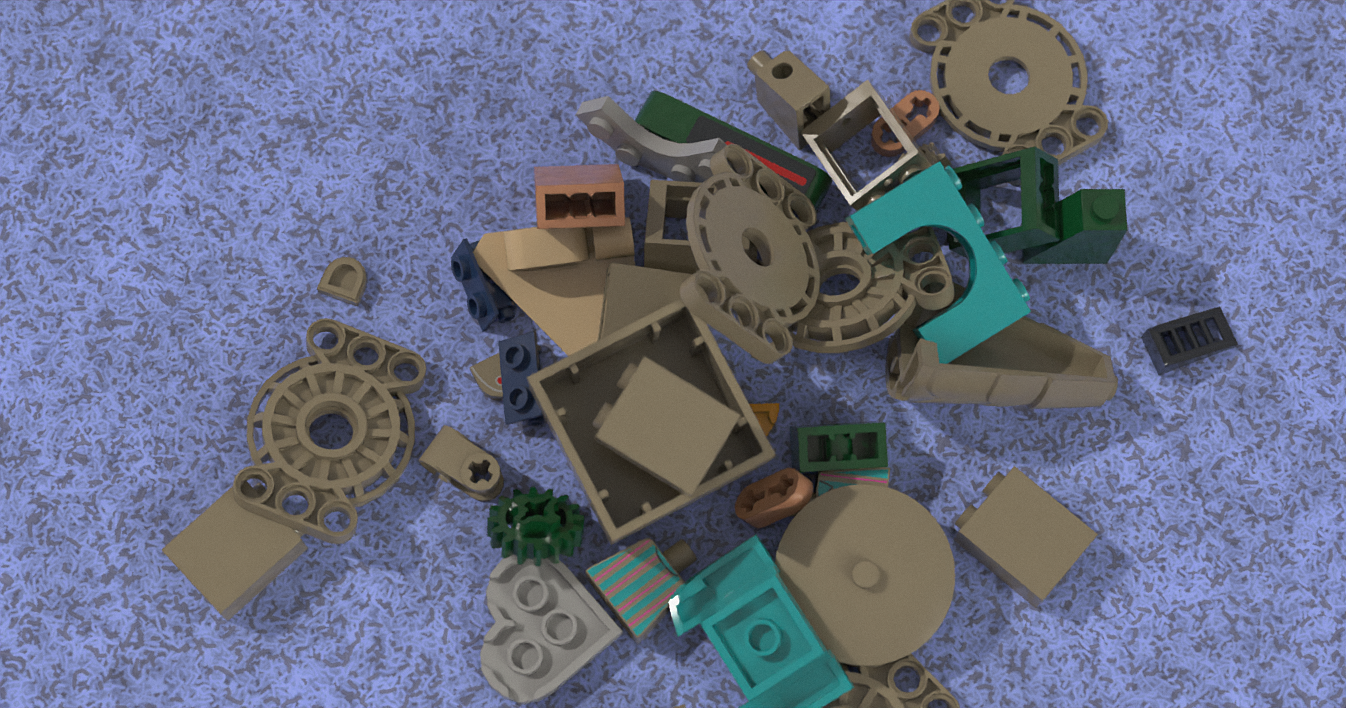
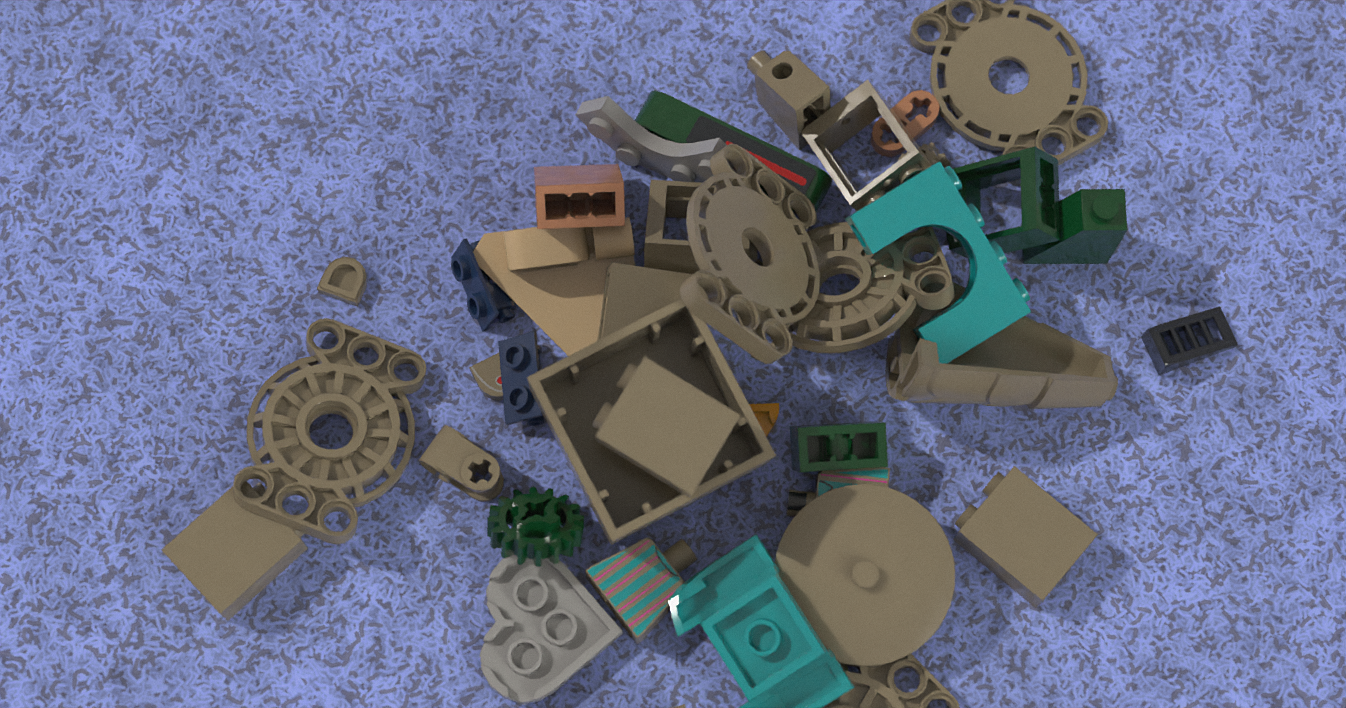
(773, 498): nougat beam -> none

